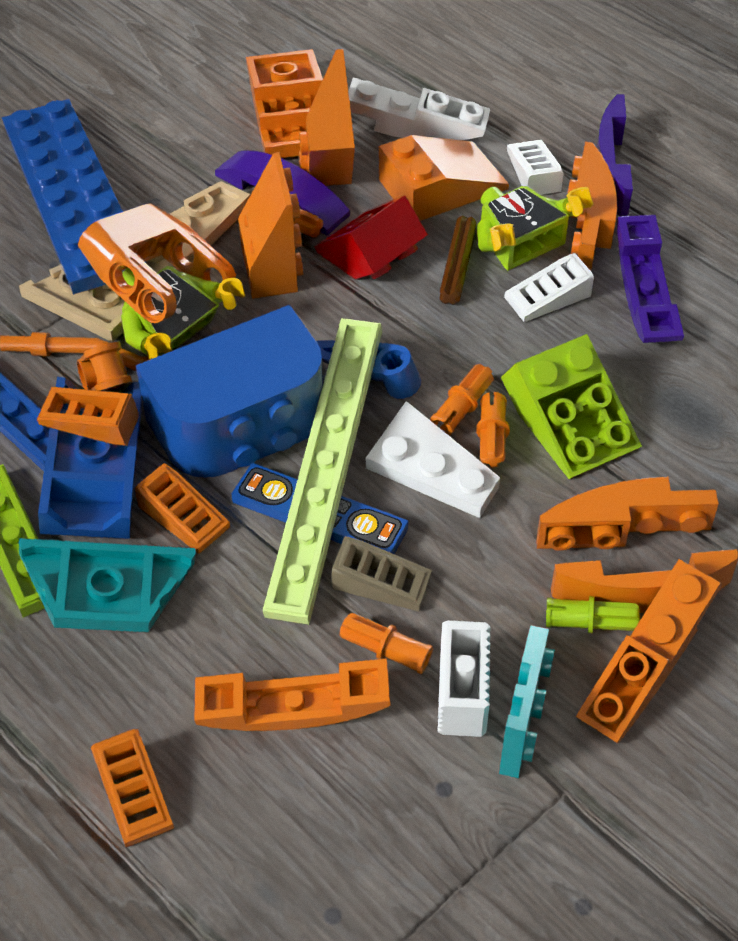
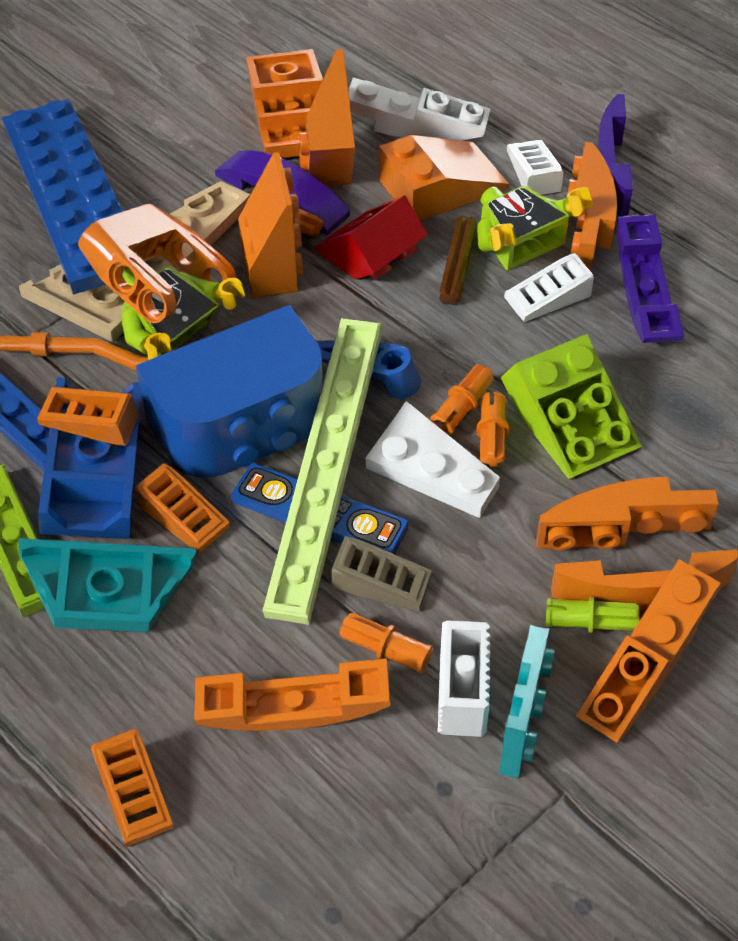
(103, 368): orange piece -> none

